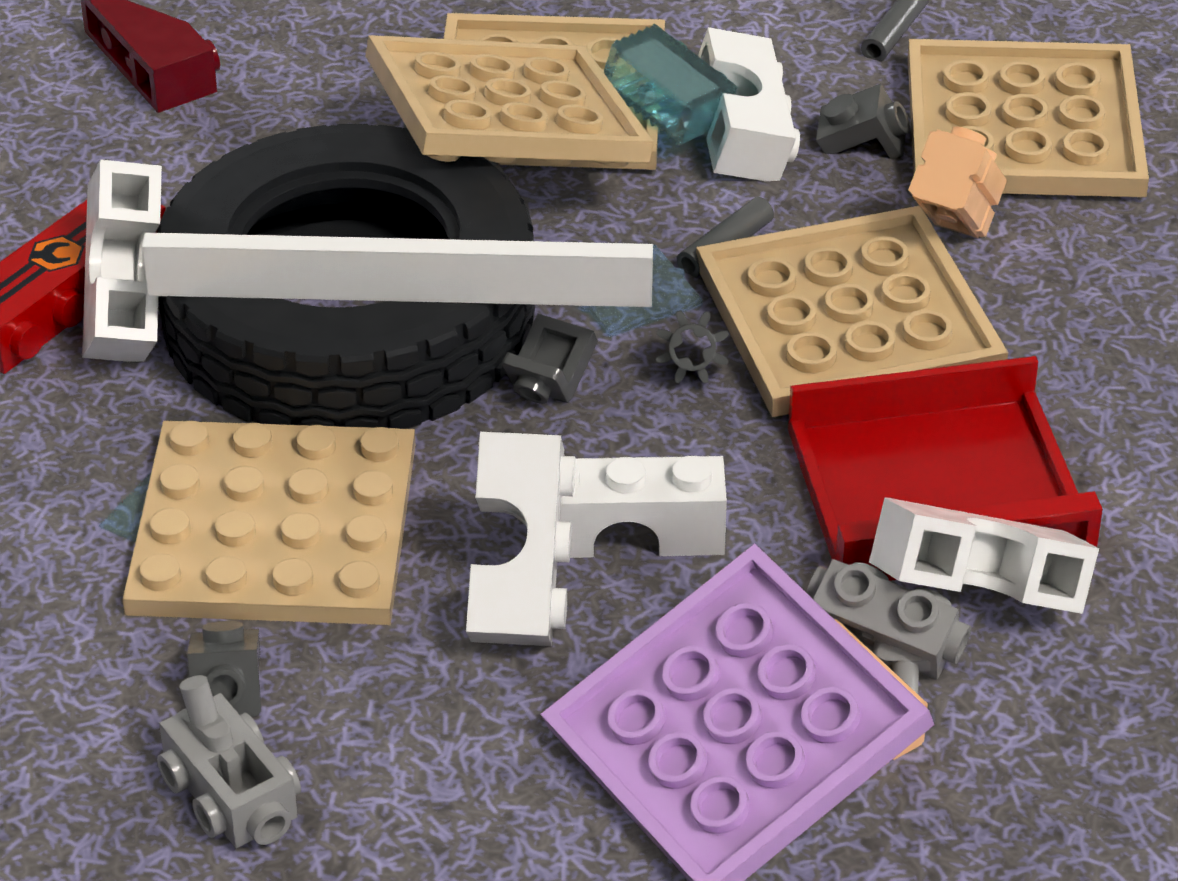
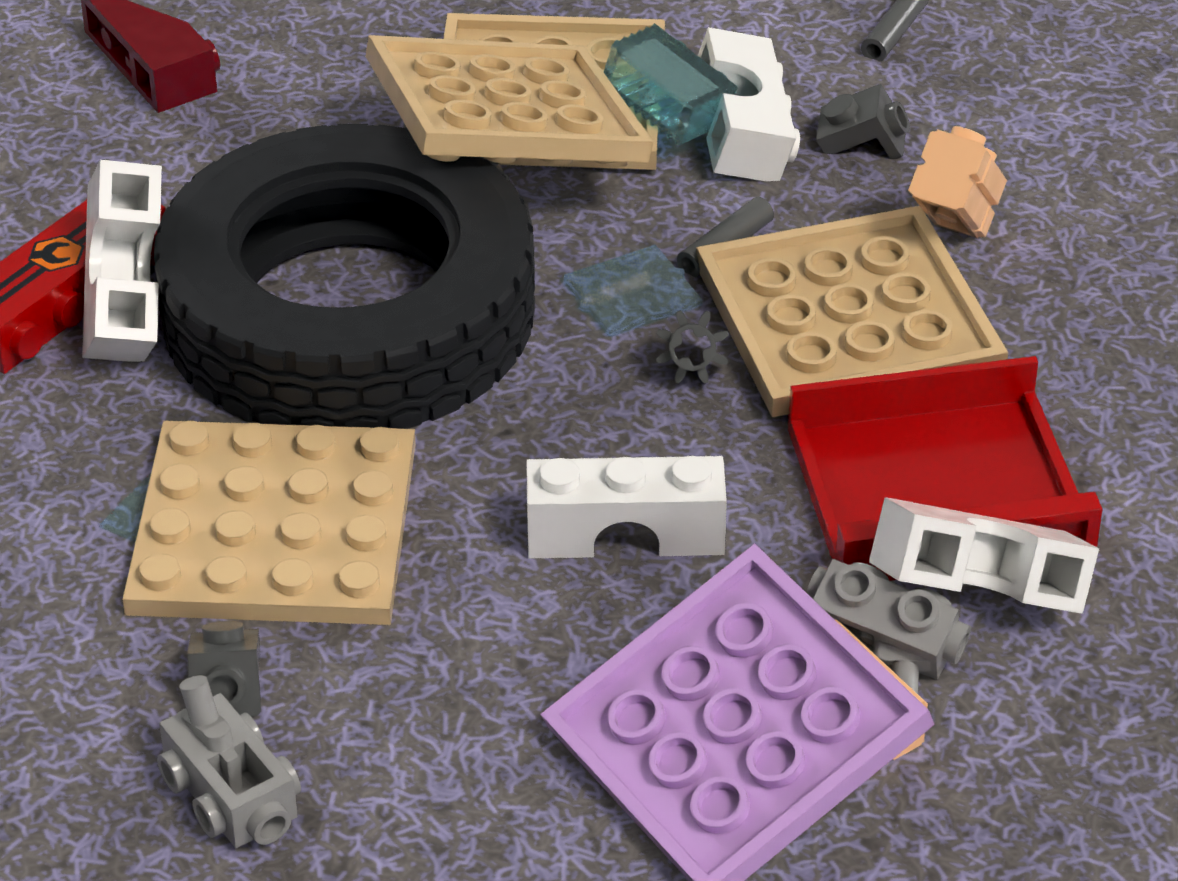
(398, 269): white tile -> none
(520, 598): white arch -> none
(550, 360): dark grey bracket -> none
(1049, 110): tan plate -> none

